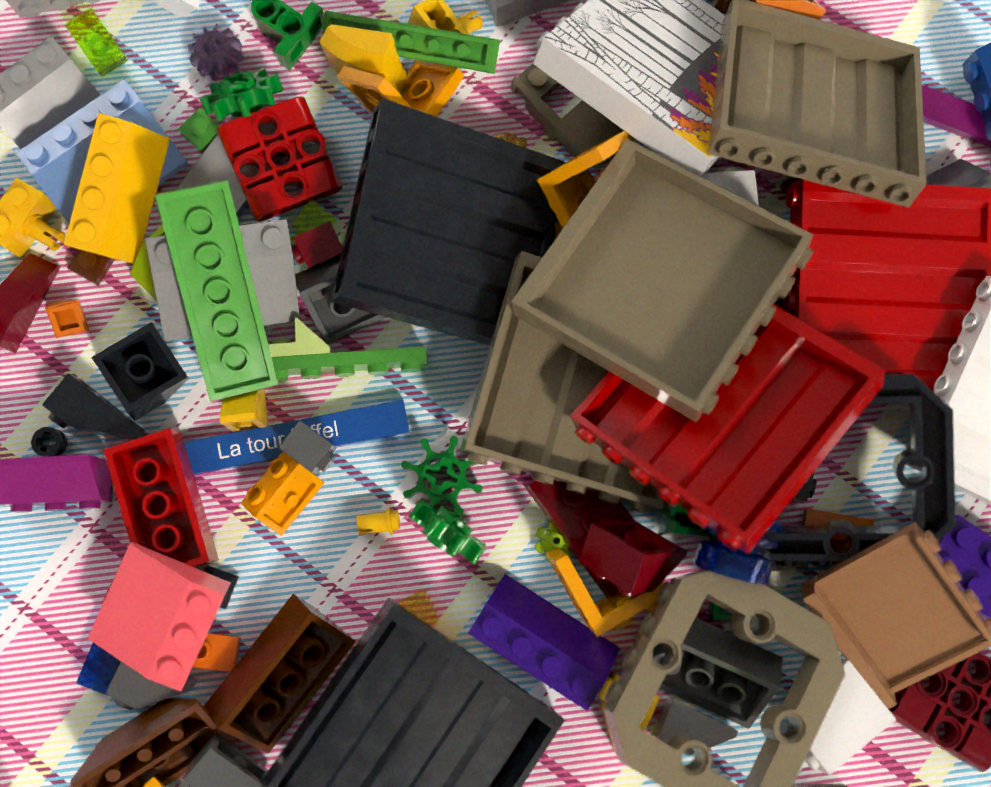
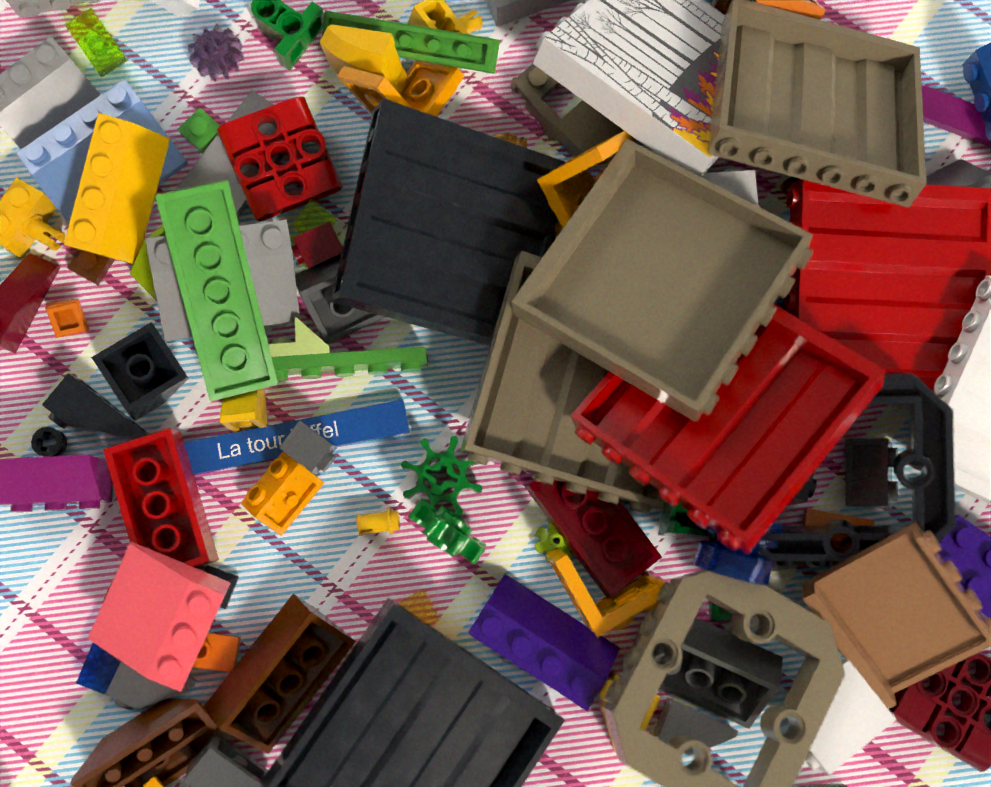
(241, 94): green gear -> none
(630, 556): dark red slope -> none
(870, 473): none -> dark grey bracket

